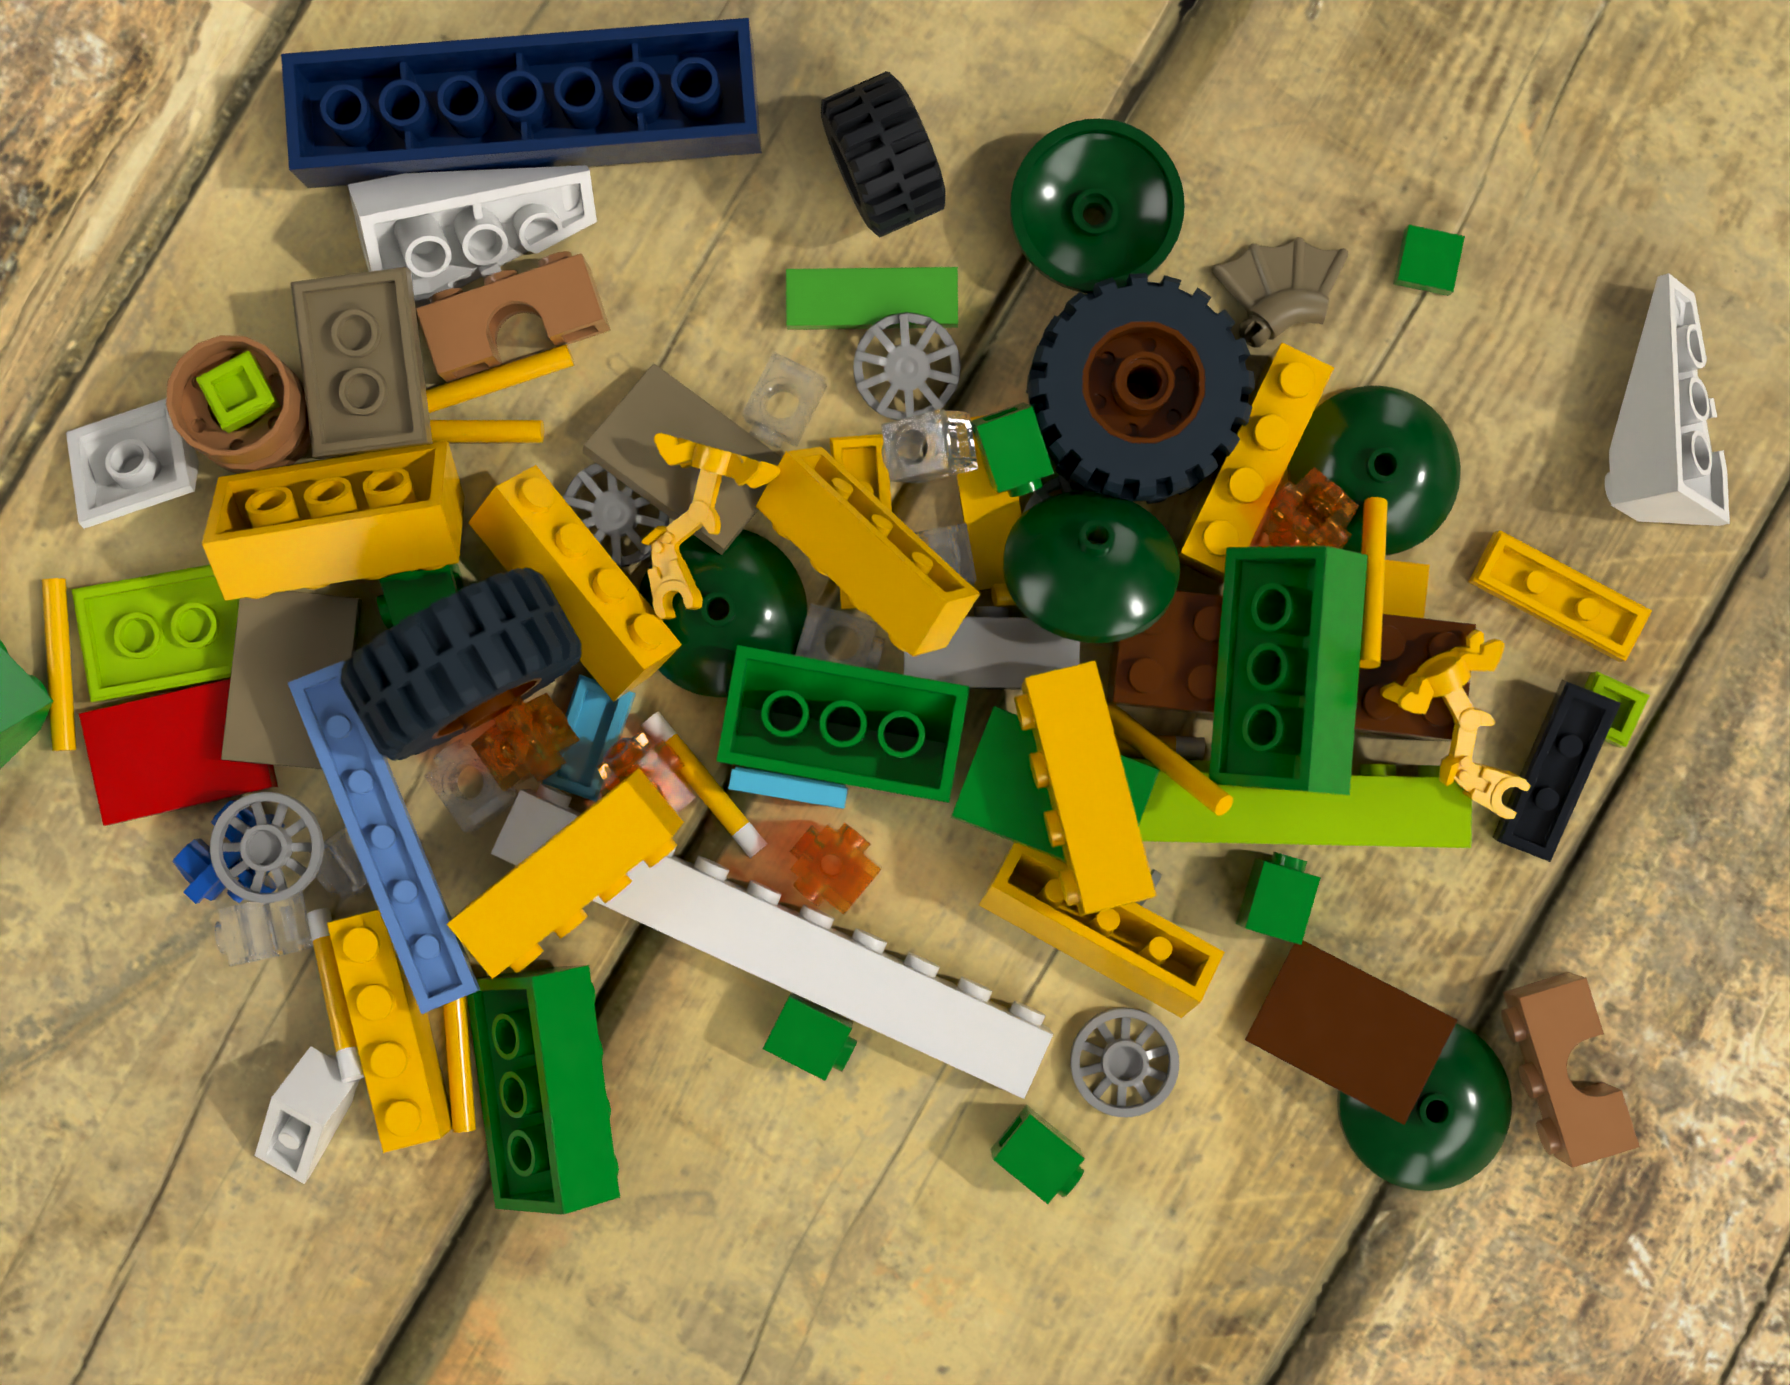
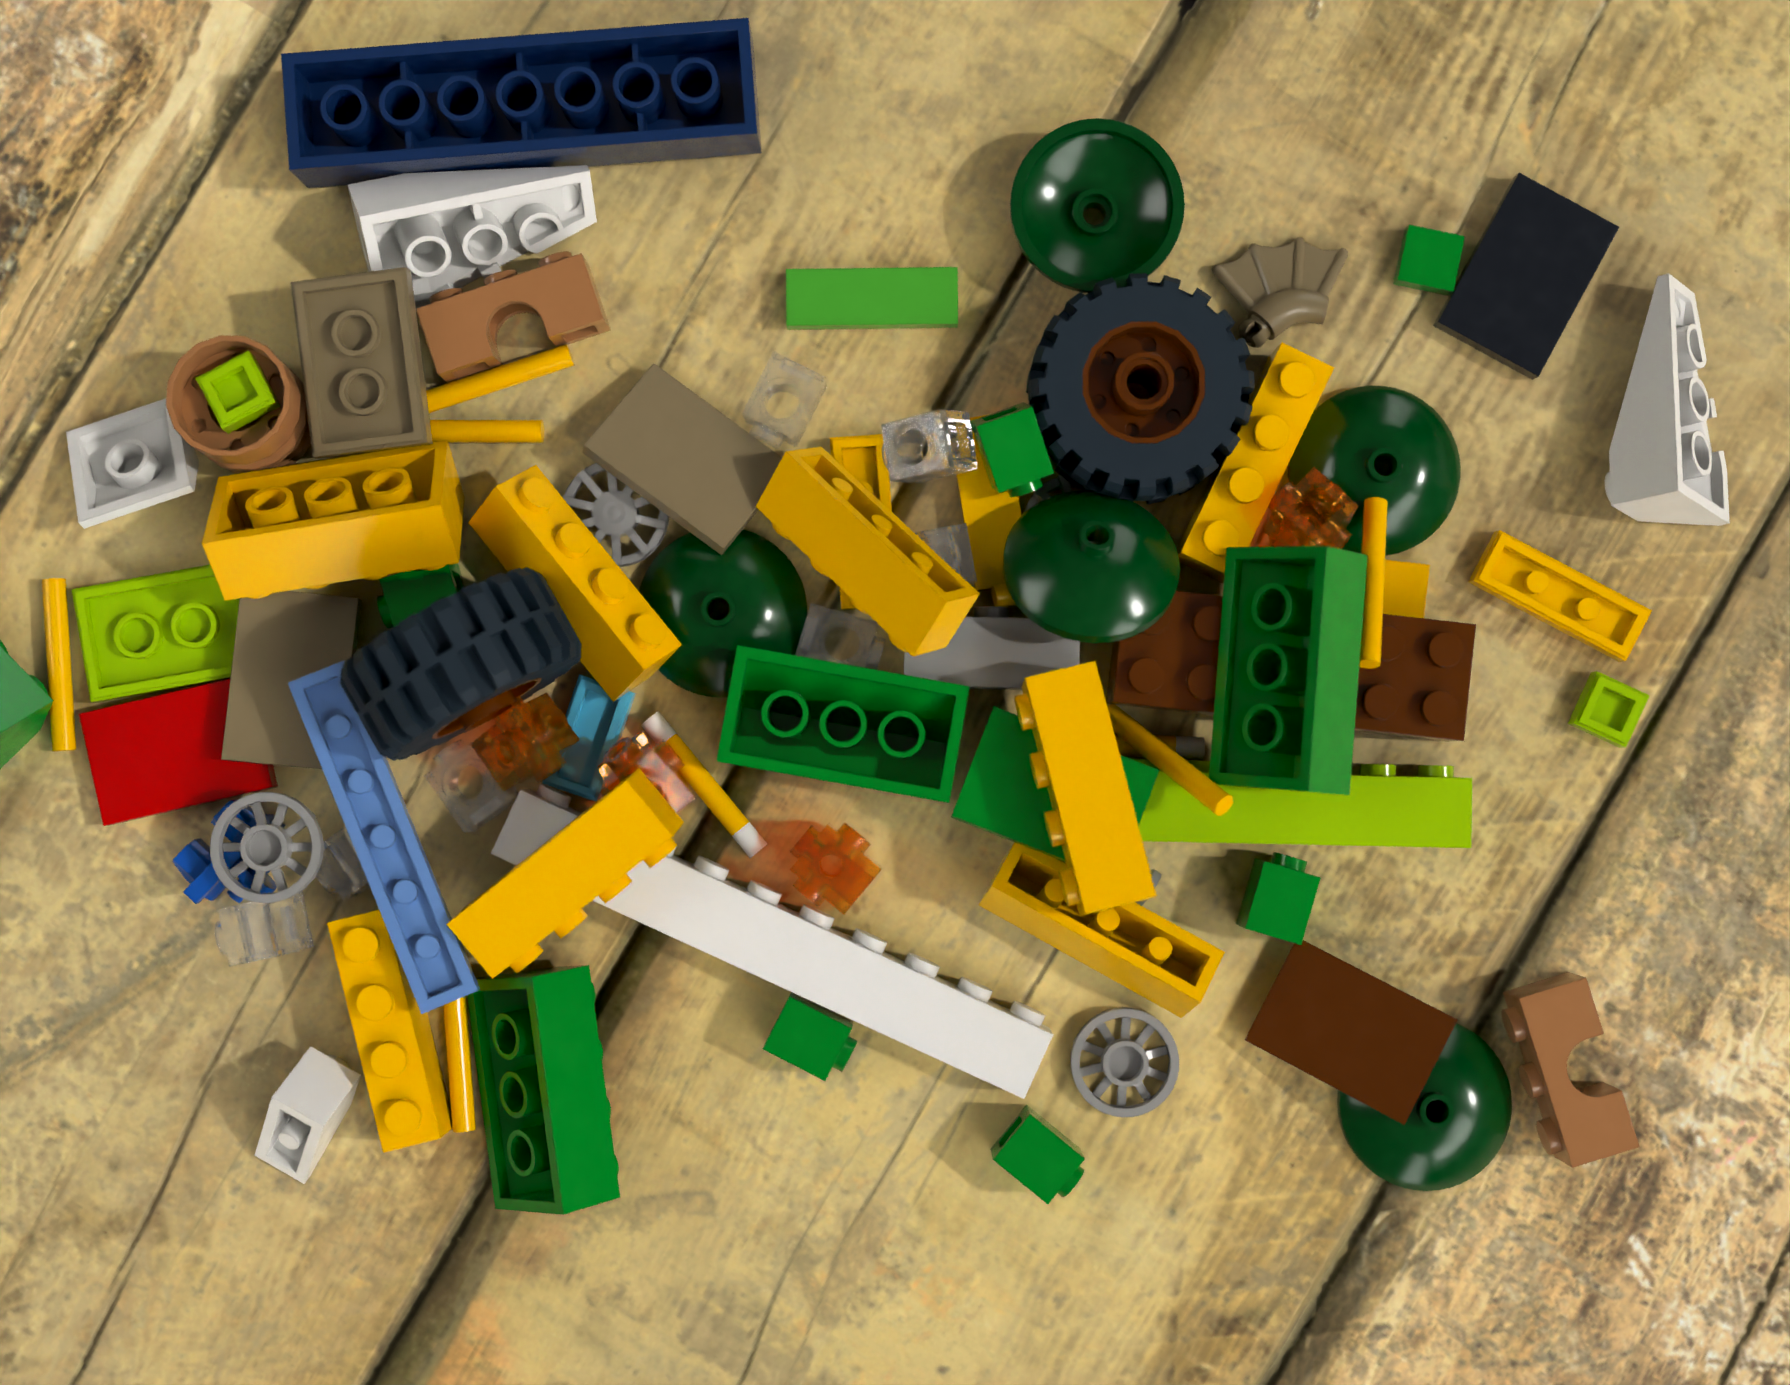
(335, 1001): yellow bar -> none
(669, 569): yellow piece -> none
(788, 787): medium azure tile -> none
(883, 153): black tyre -> none
(906, 365): light grey wheel -> none
(1444, 678): yellow piece -> none
(1526, 276): none -> black tile
(1557, 769): black tile -> none

